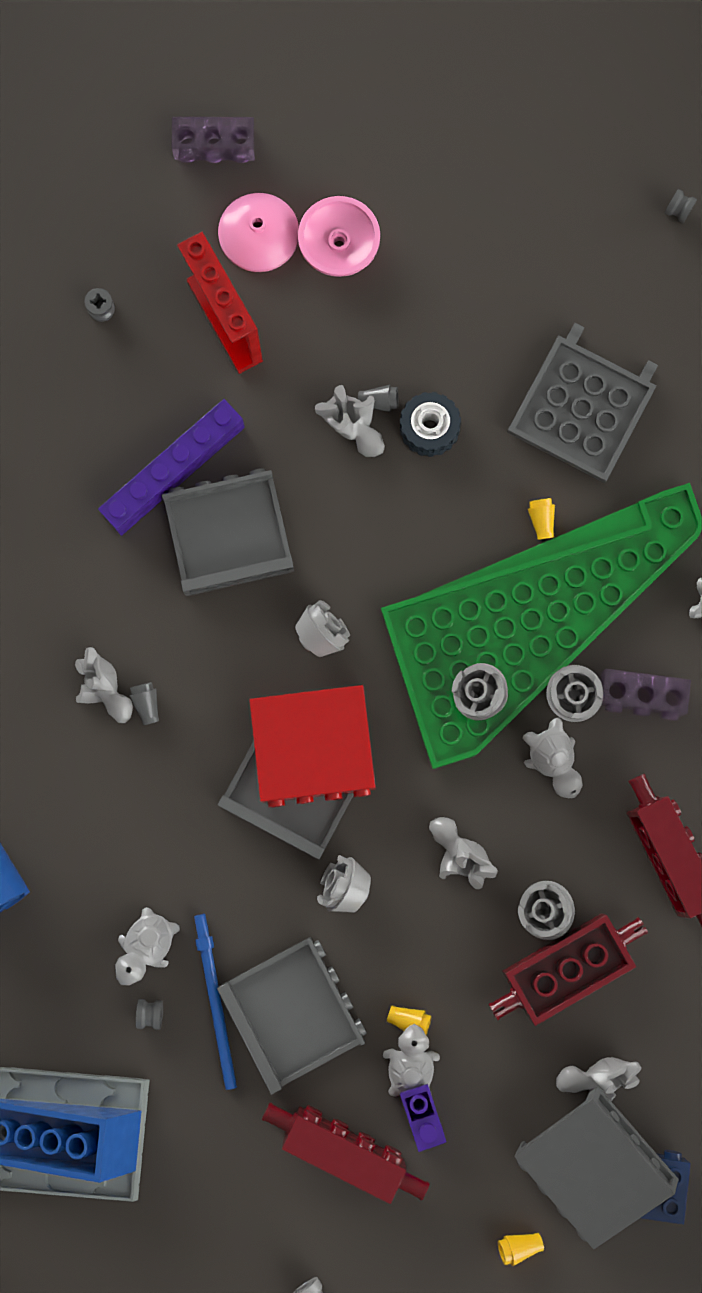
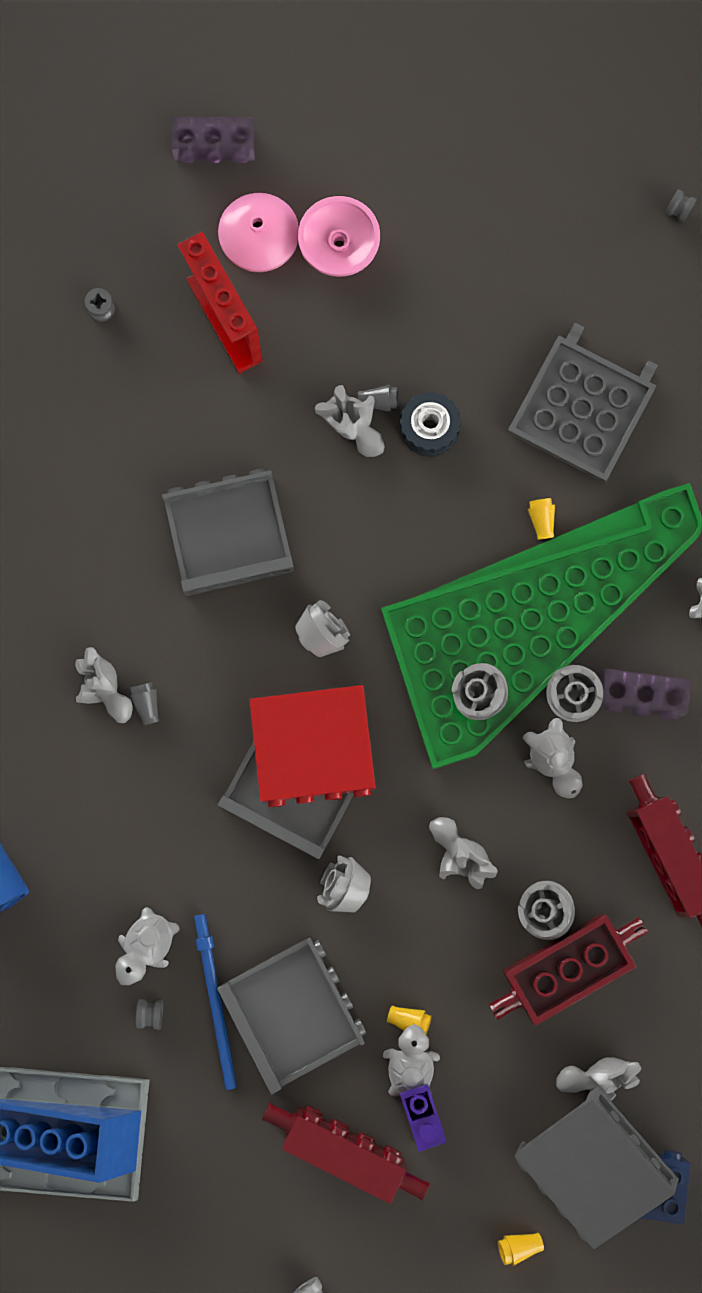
(172, 467): dark purple brick -> none

